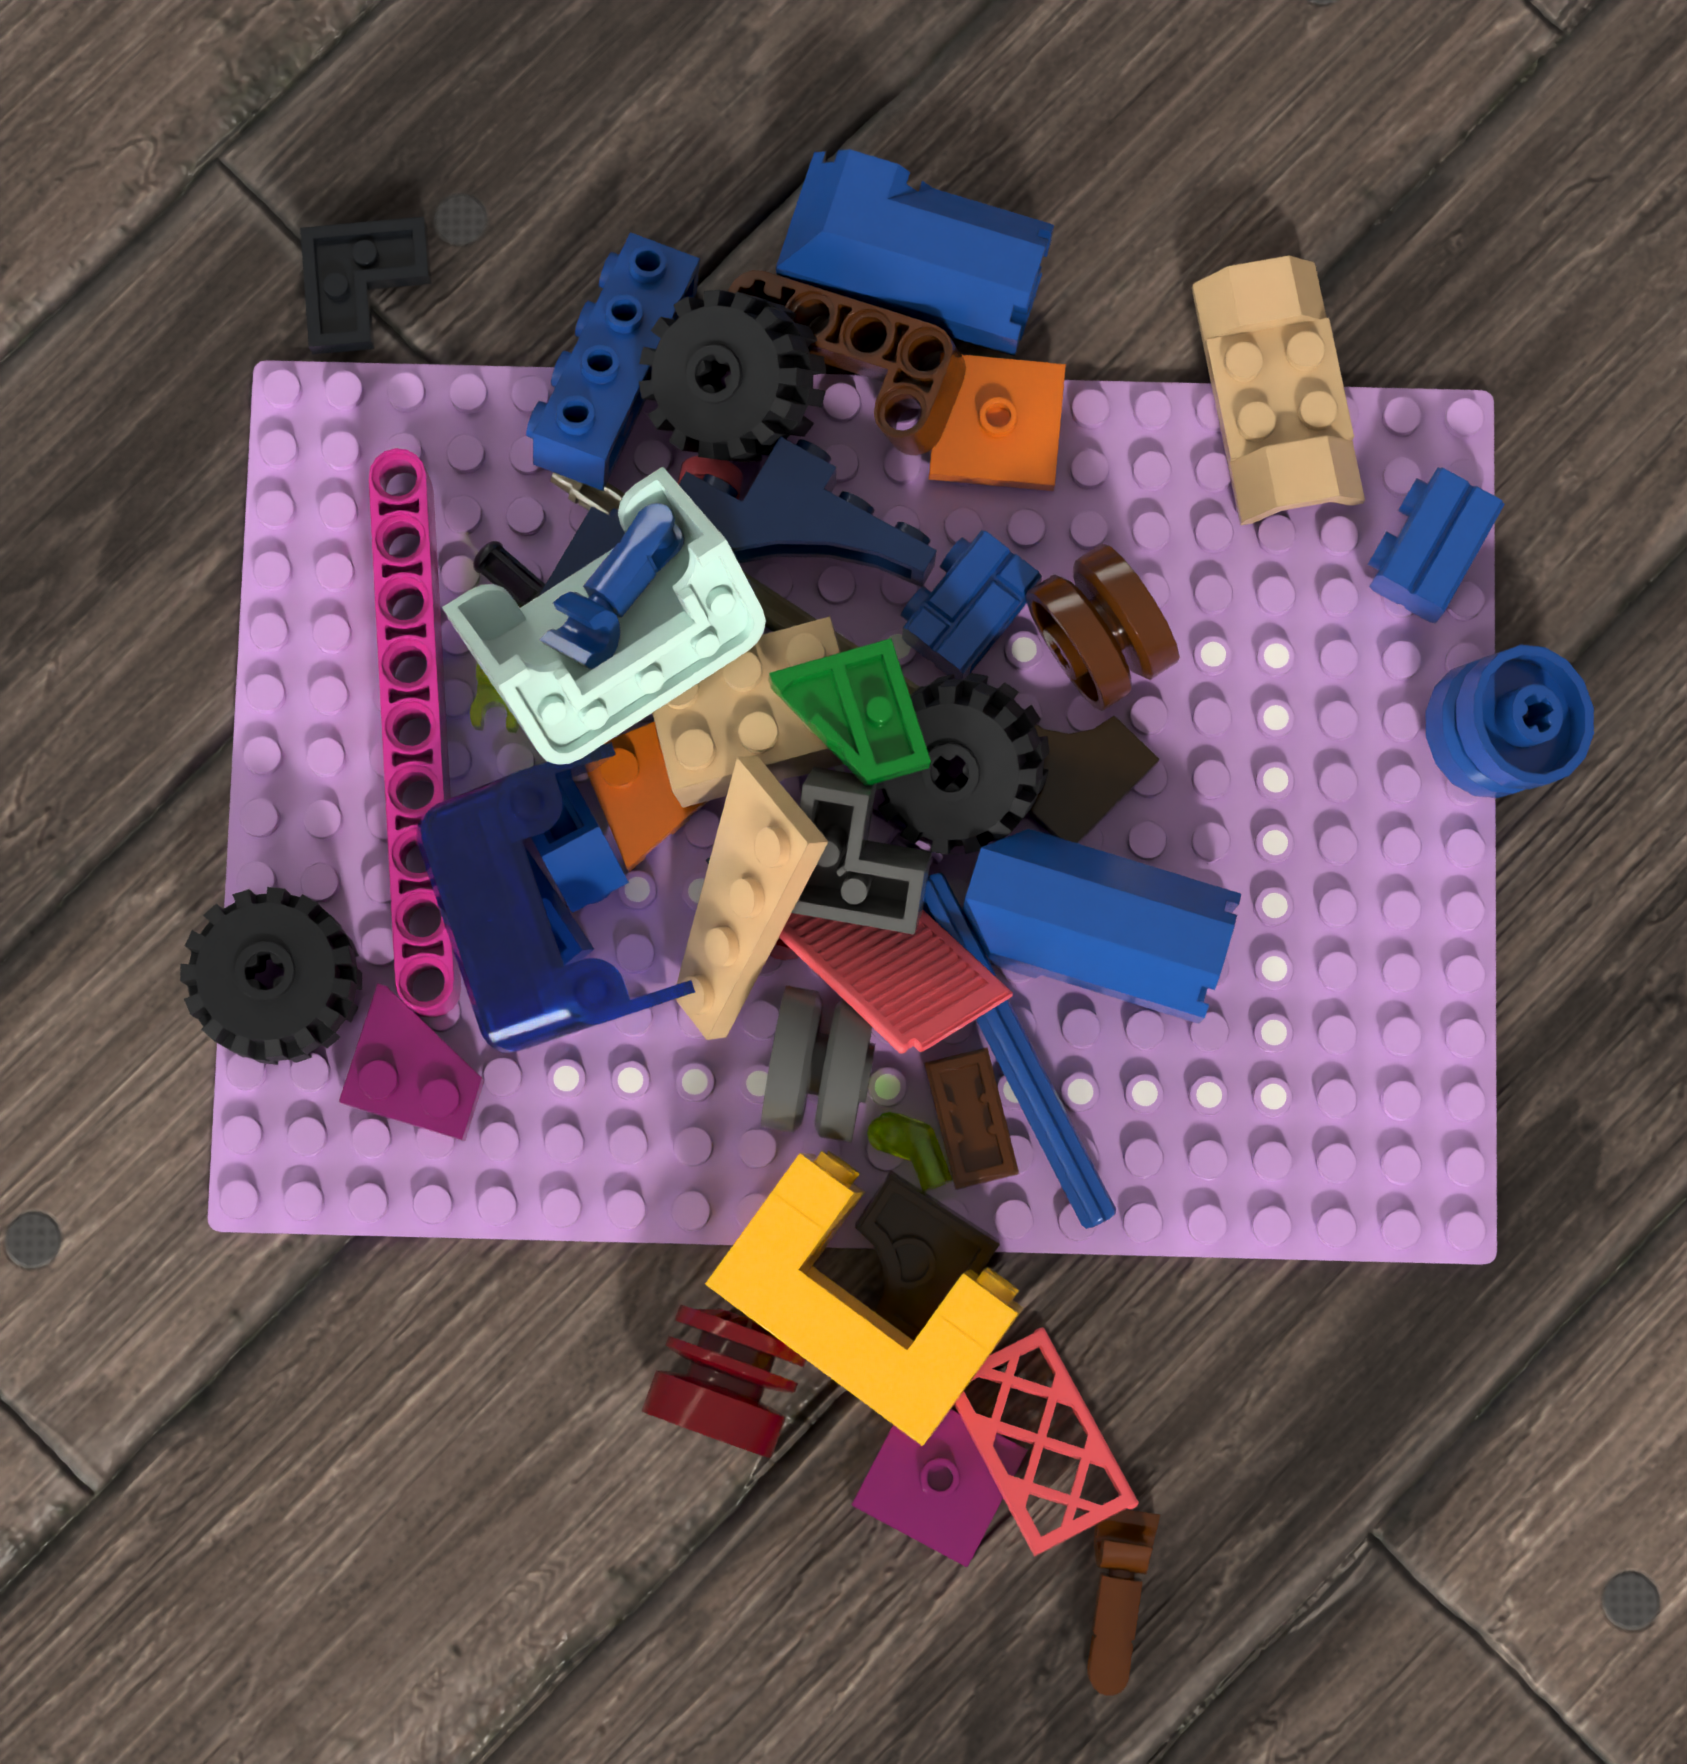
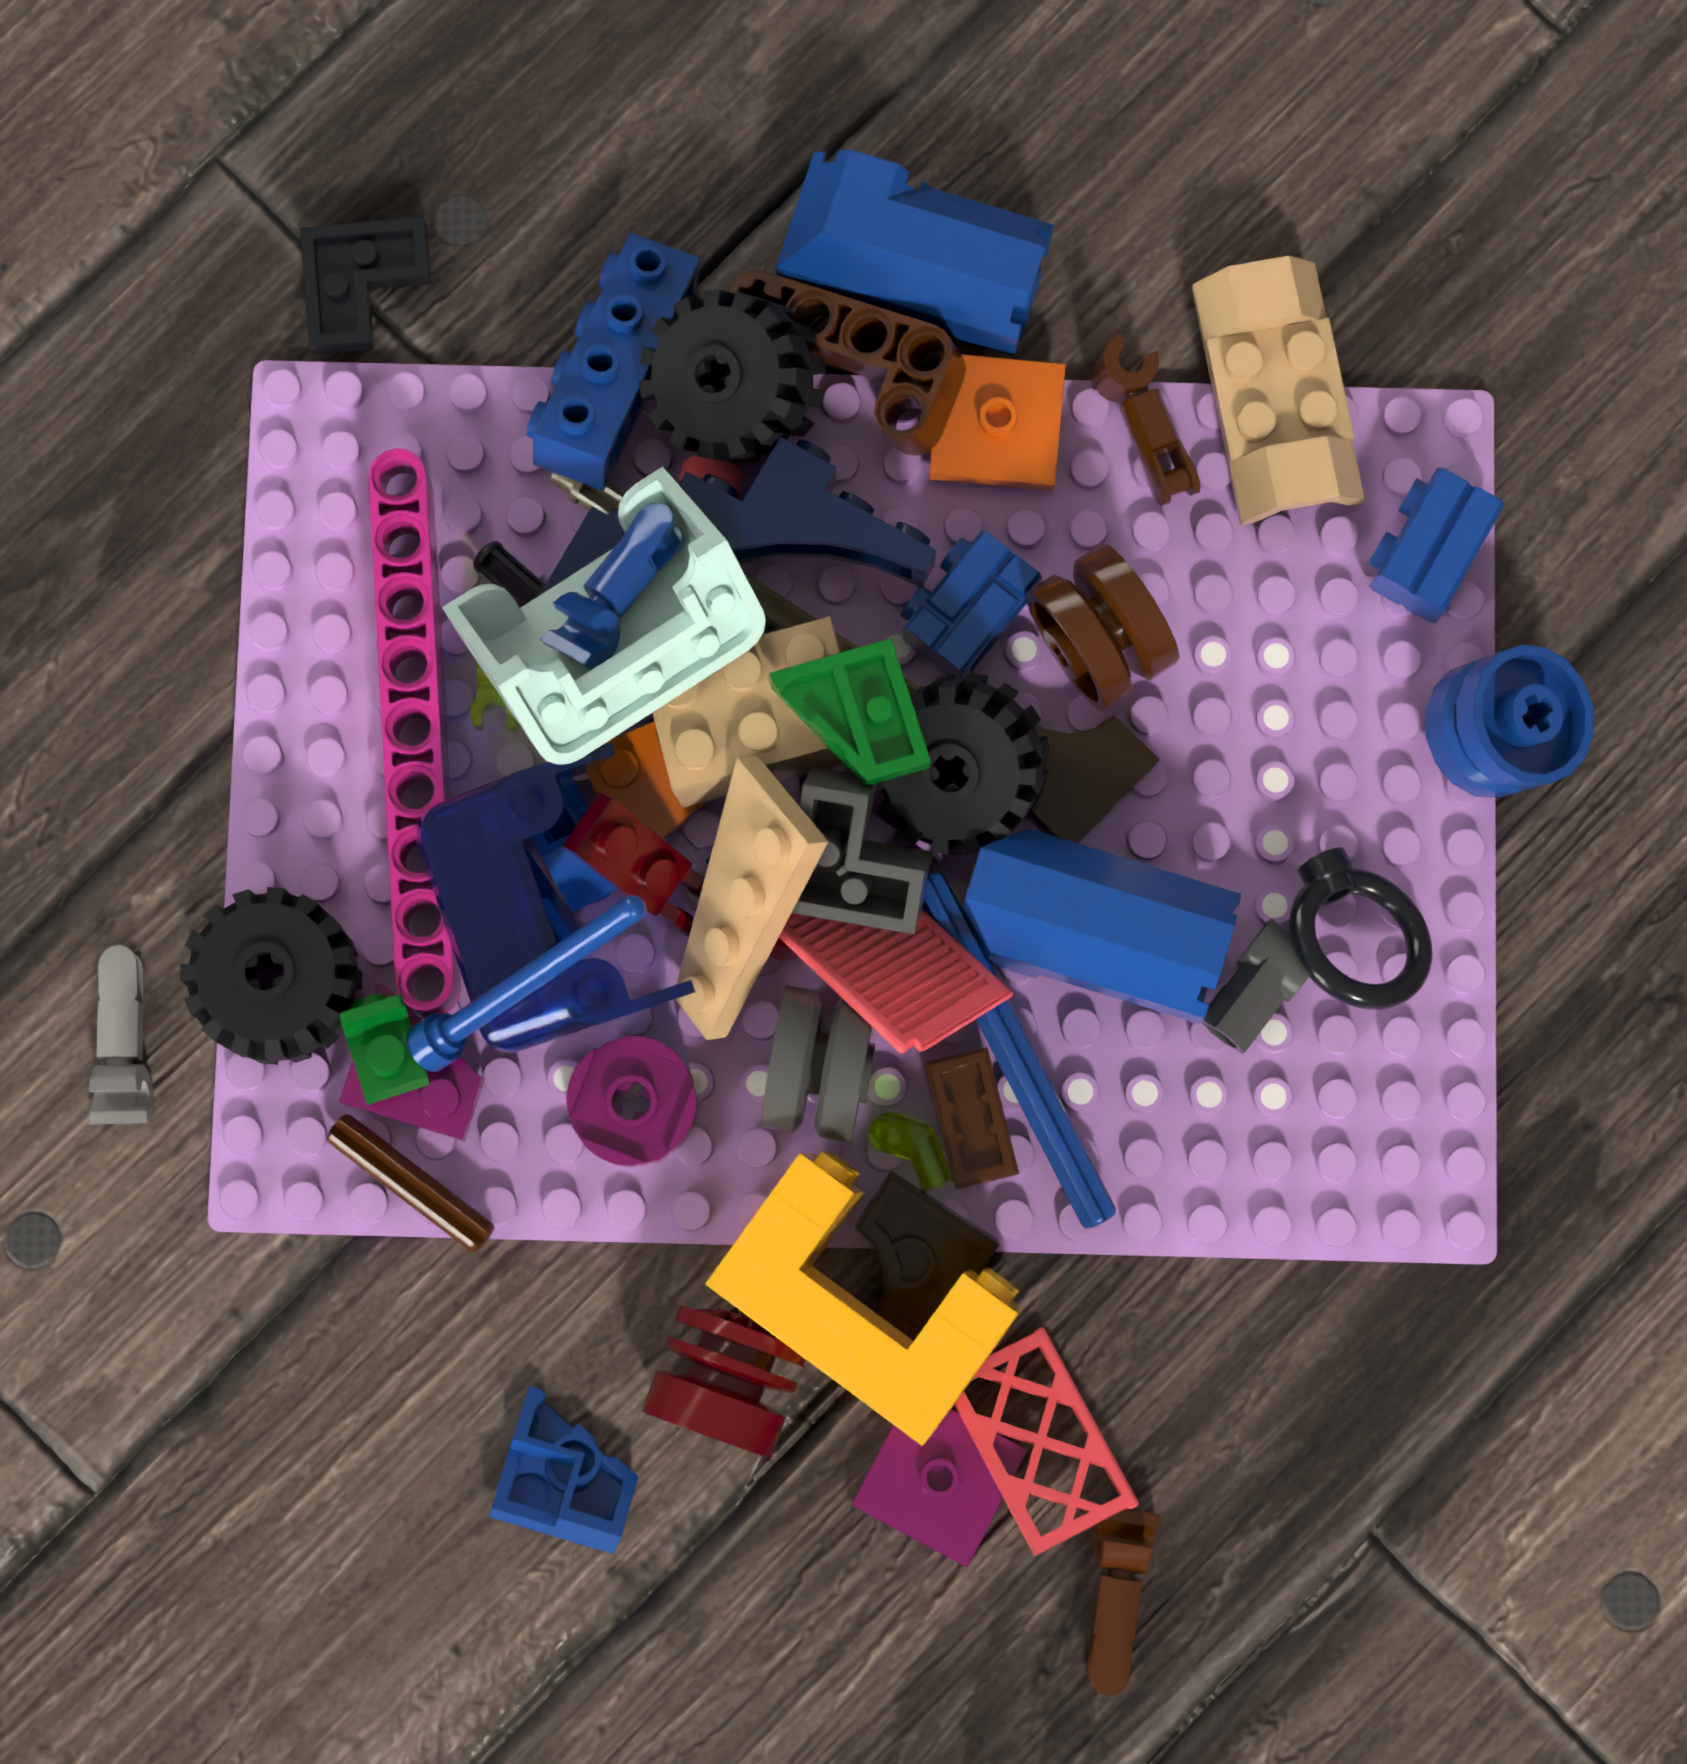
(120, 1088): none -> light grey piece
(378, 1045): none -> green bracket
(410, 1182): none -> reddish brown axle
(441, 1037): none -> blue piece
(562, 1481): none -> blue slope
(616, 1067): none -> magenta plate
(634, 859): none -> dark red hinge
(1146, 420): none -> reddish brown piece
(1257, 989): none -> dark grey piece
(1331, 878): none -> black piece

